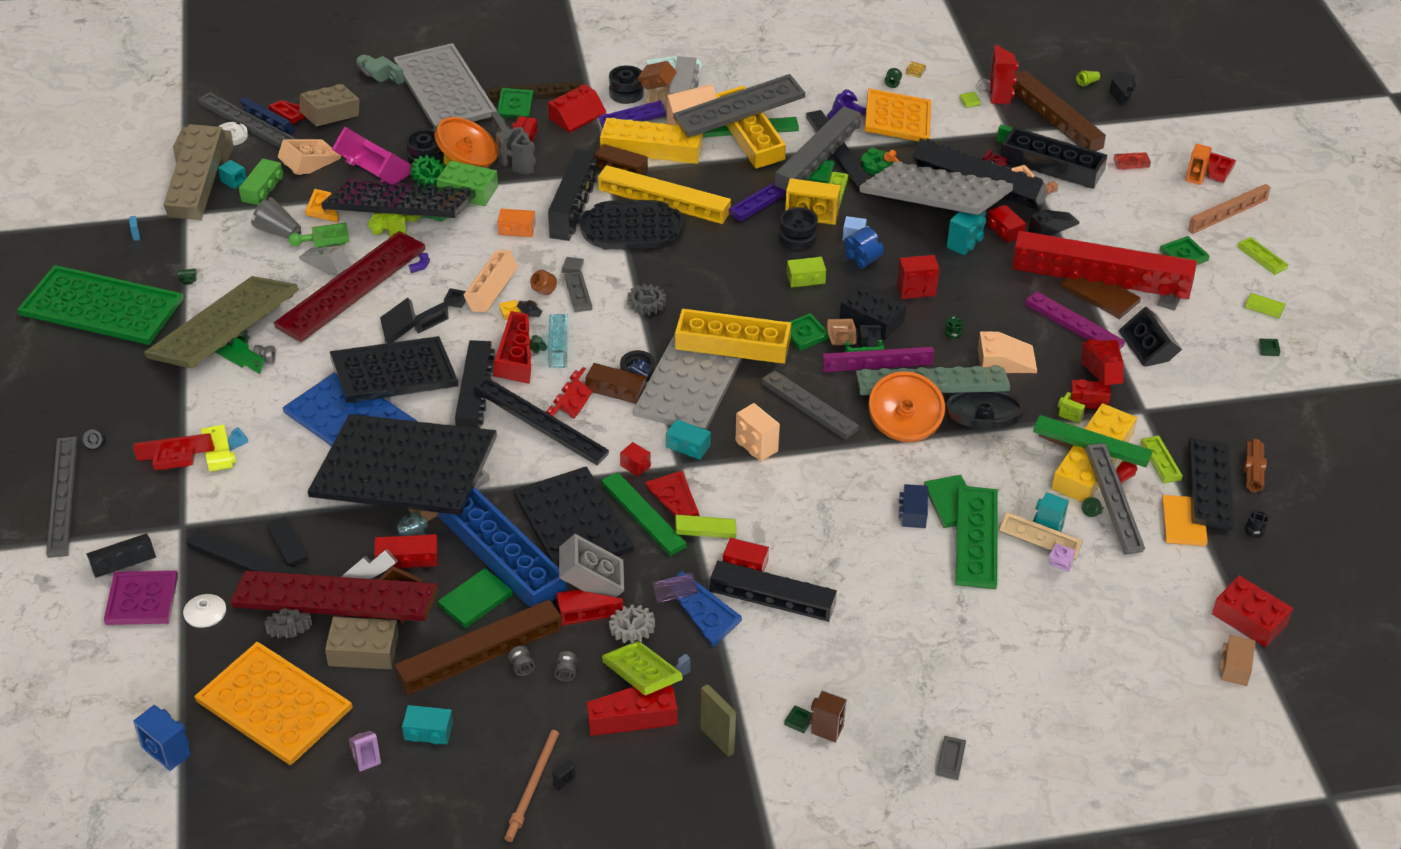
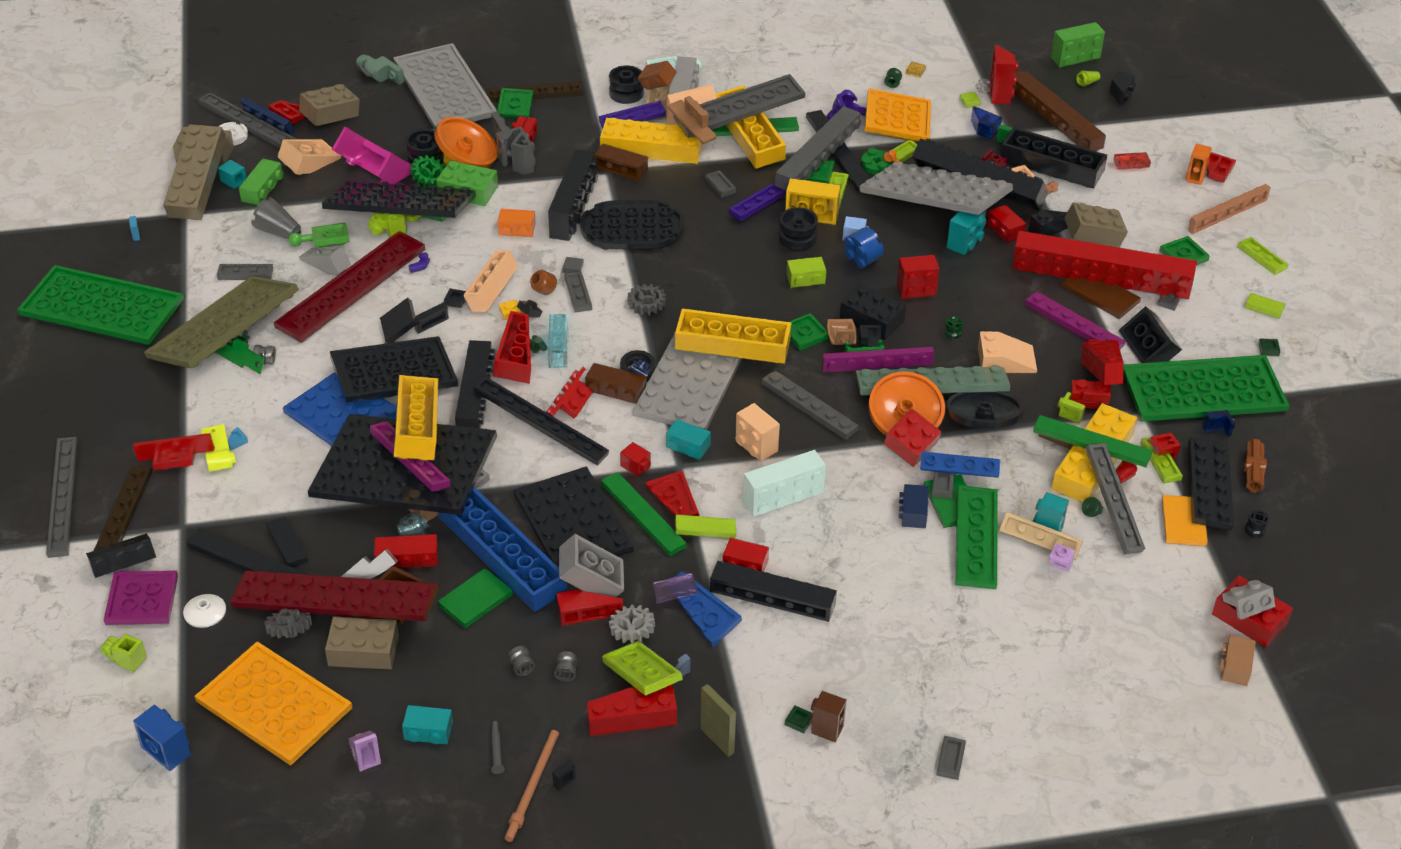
(93, 438): black plate -> none
(124, 506): none -> dark brown plate
(126, 651): none -> lime brick
(187, 276): dark green plate -> none
(244, 271): none -> dark grey tile
(315, 209): light orange wing -> none
(416, 418): none -> yellow brick
(423, 470): none -> magenta plate
(477, 647): reddish brown brick -> none
(497, 767): none -> dark grey piece
(576, 108): red slope -> none
(679, 197): yellow brick -> none
(694, 118): none -> medium nougat bracket
(720, 183): none -> dark grey tile
(784, 483): none -> light aqua brick
(905, 150): none -> lime tile
(912, 437): none -> red brick
(943, 485): none -> dark grey tile
(960, 464): none -> blue bracket
(985, 122): none -> clear blue slope
(1077, 44): none -> bright green brick
(1095, 224): none -> dark tan brick
(1165, 444): none -> red bracket
(1203, 387): none -> green plate
(1219, 420): none -> clear blue bracket
(1250, 598): none -> light grey bracket

